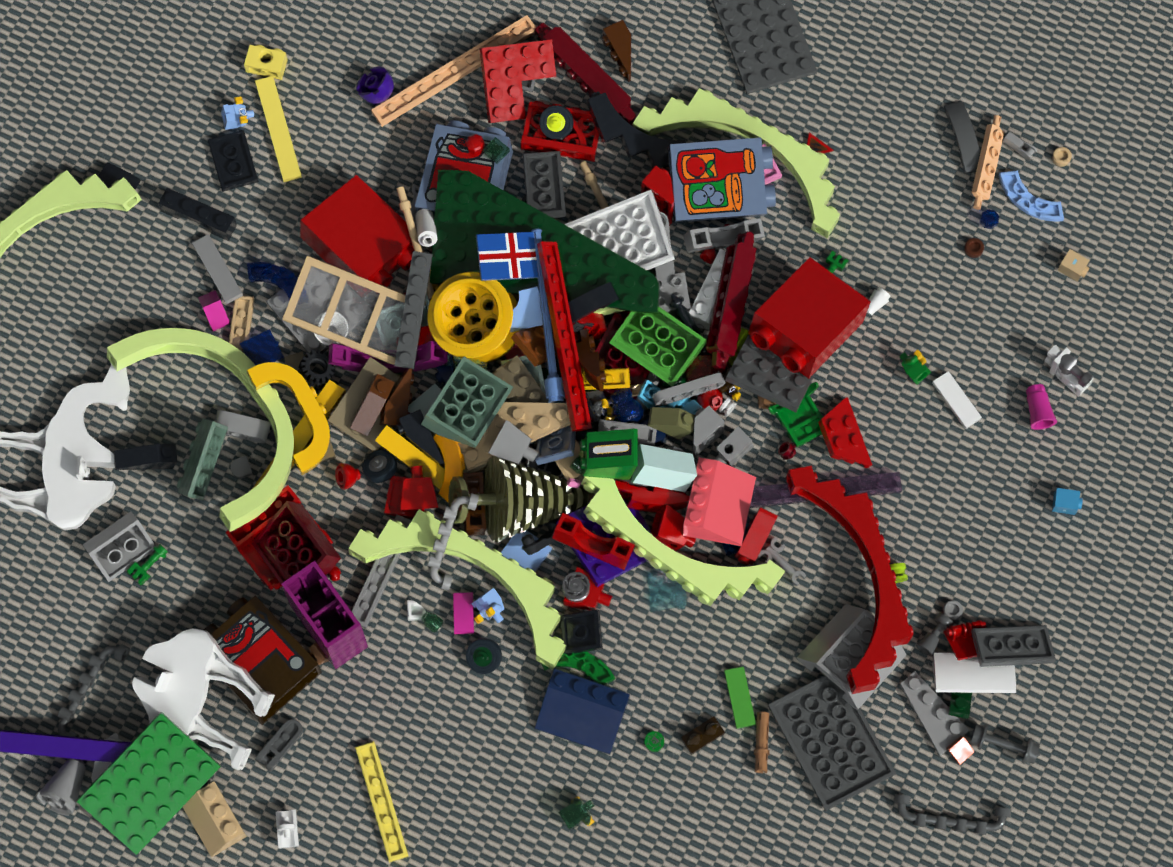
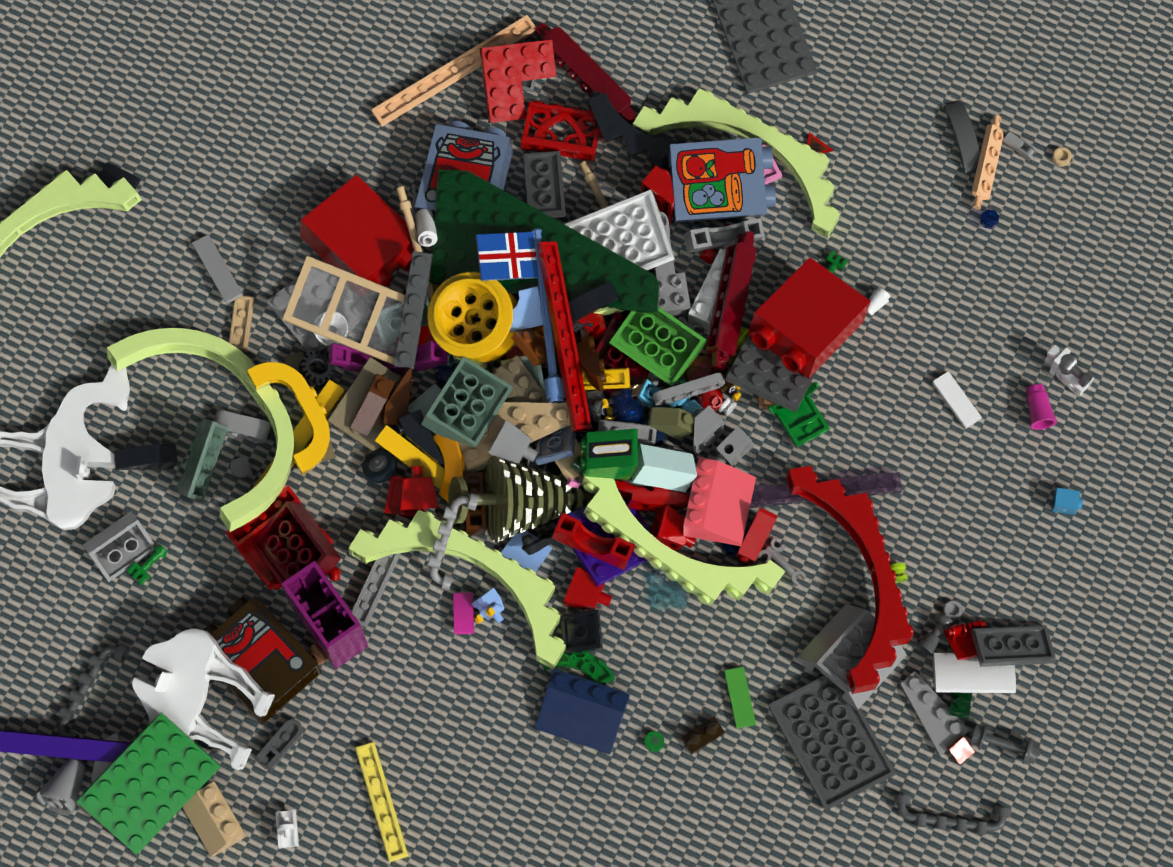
(213, 220): black arch -> none
(214, 310): dark pink slope -> none
(233, 160): black tile -> none
(236, 114): light blue piece -> none
(262, 348): clear blue piece -> none
(272, 274): clear blue tile -> none
(275, 67): light yellow brick -> none
(278, 129): light yellow tile -> none
(346, 475): red brick -> none
(375, 86): dark purple cylinder -> none
(415, 611): white tile -> none
(432, 621): clear green hose -> none
(475, 144): red tile -> none
(483, 656): black wheel -> none
(496, 150): clear green tile -> none
(556, 122): black wheel -> none
(576, 587): flat silver wheel -> none
(577, 813): clear green piece -> none
(618, 39): reddish brown slope -> none
(686, 318): black wheel -> none
(761, 752): medium nougat pin -> none
(787, 450): dark red plate -> none
(844, 436): red wing -> none
(913, 366): green piece -> none
(974, 248): copper tile -> none
(1026, 201): light blue tile -> none
(1074, 265): tan brick -> none

